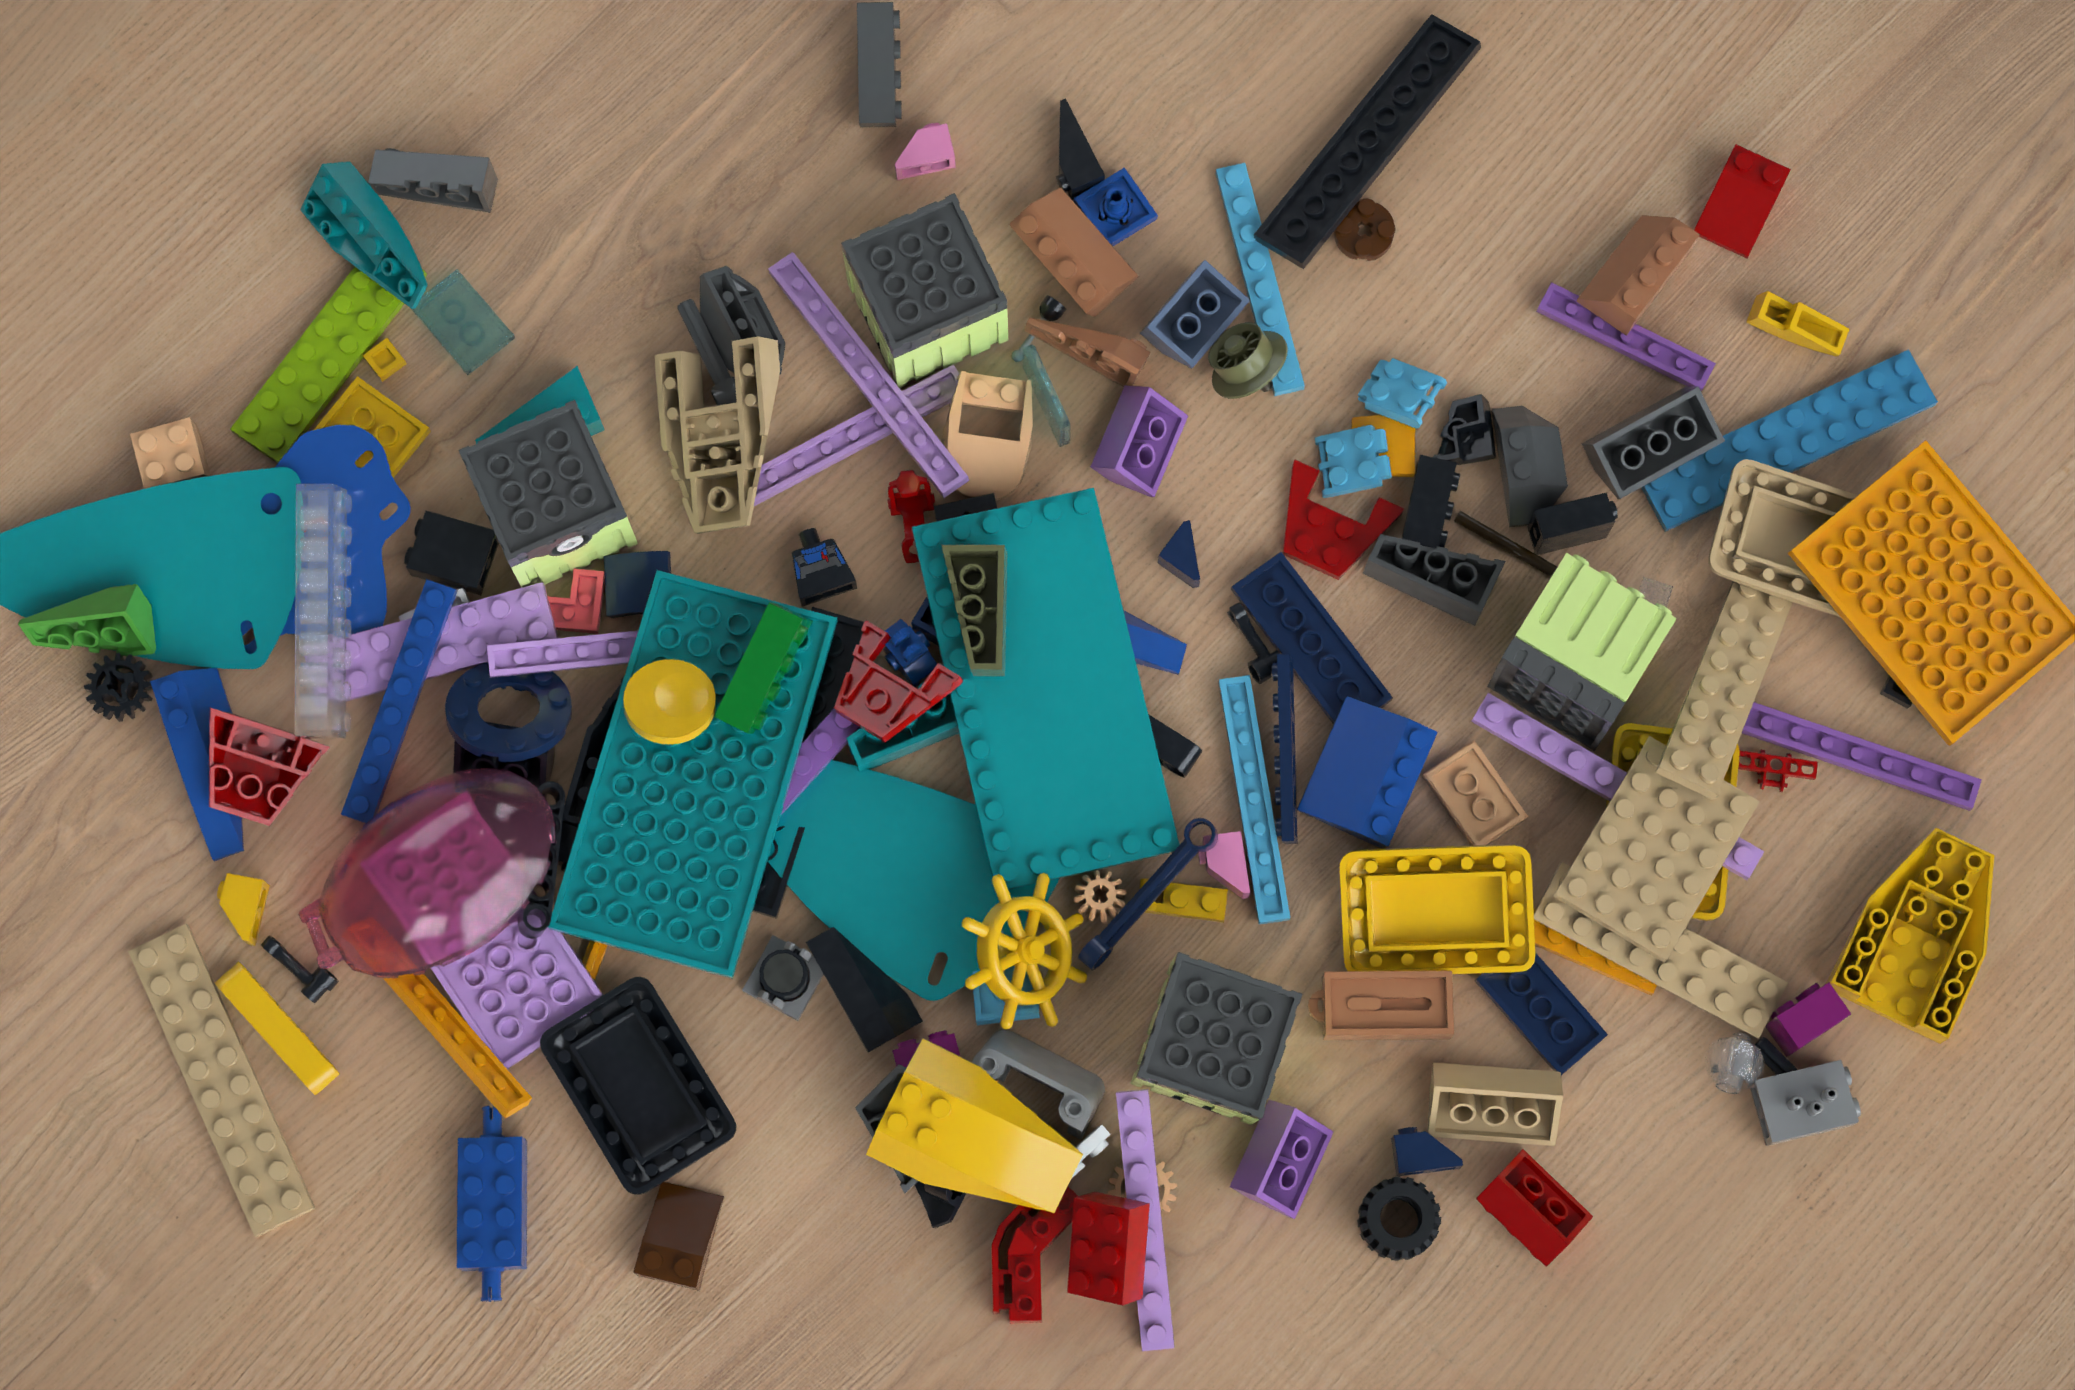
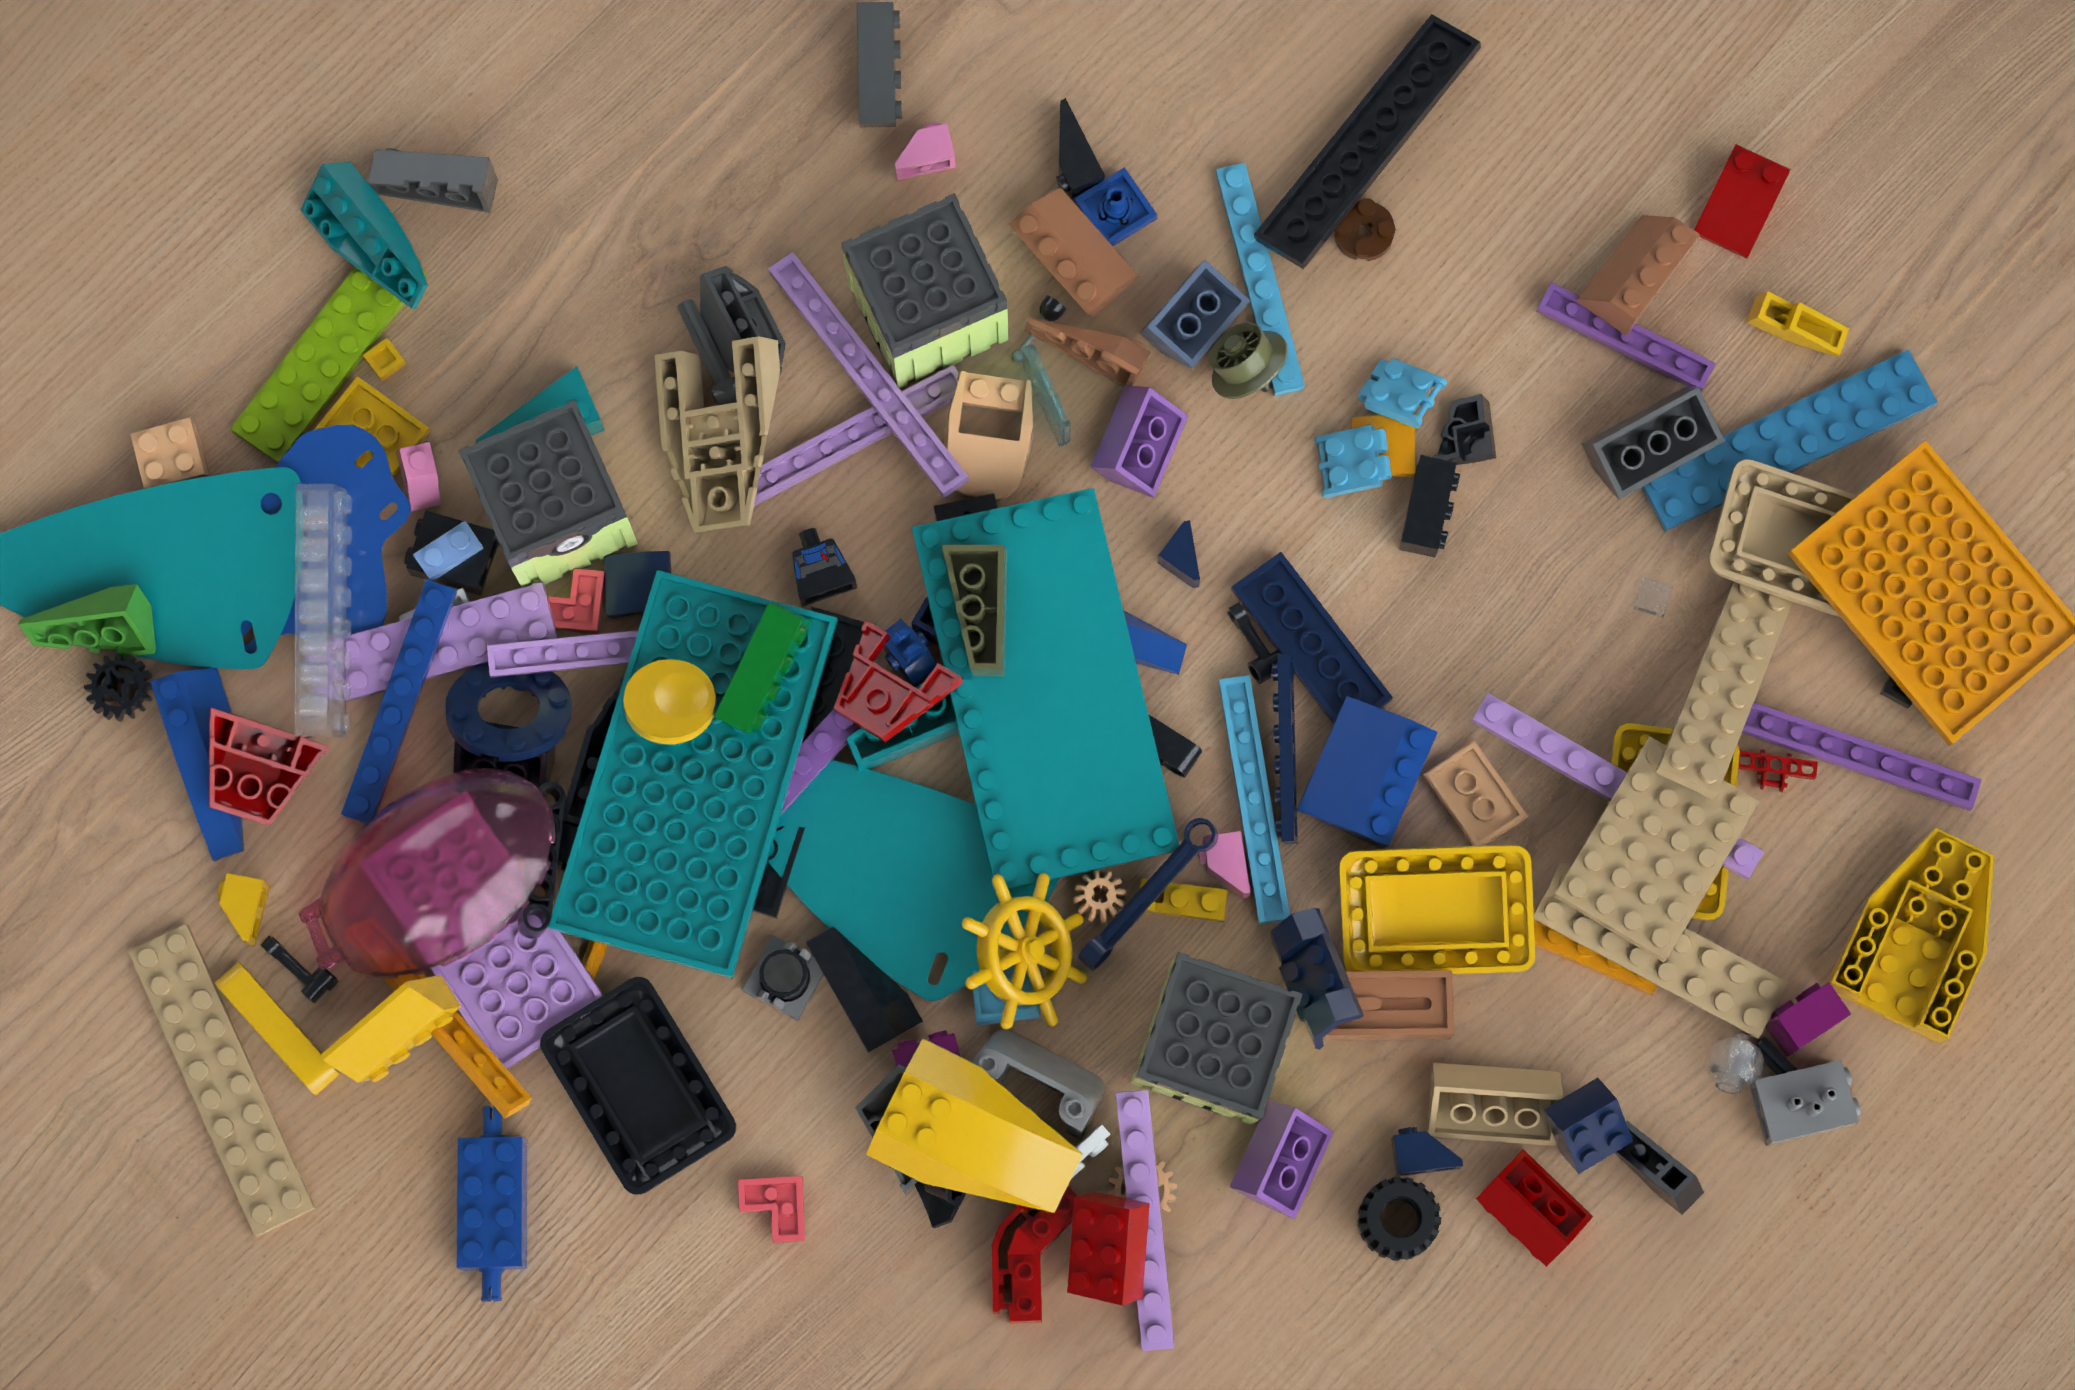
(393, 1029): none -> yellow slope
(419, 476): none -> bright pink slope
(448, 551): none -> light blue plate
(462, 322): clear light blue tile -> none
(679, 1236): reddish brown slope -> none
(783, 1198): none -> coral plate
(911, 504): red piece -> none
(1315, 970): none -> dark blue piece
(1325, 537): red wing -> none
(1435, 575): dark grey wedge -> none
(1505, 543): dark brown bar -> none
(1528, 462): dark grey wedge -> none
(1544, 1013): dark blue plate -> none
(1572, 523): black brick -> none
(1581, 651): yellowish green piece -> none
(1588, 1125): none -> dark blue brick
(1660, 1171): none -> black slope

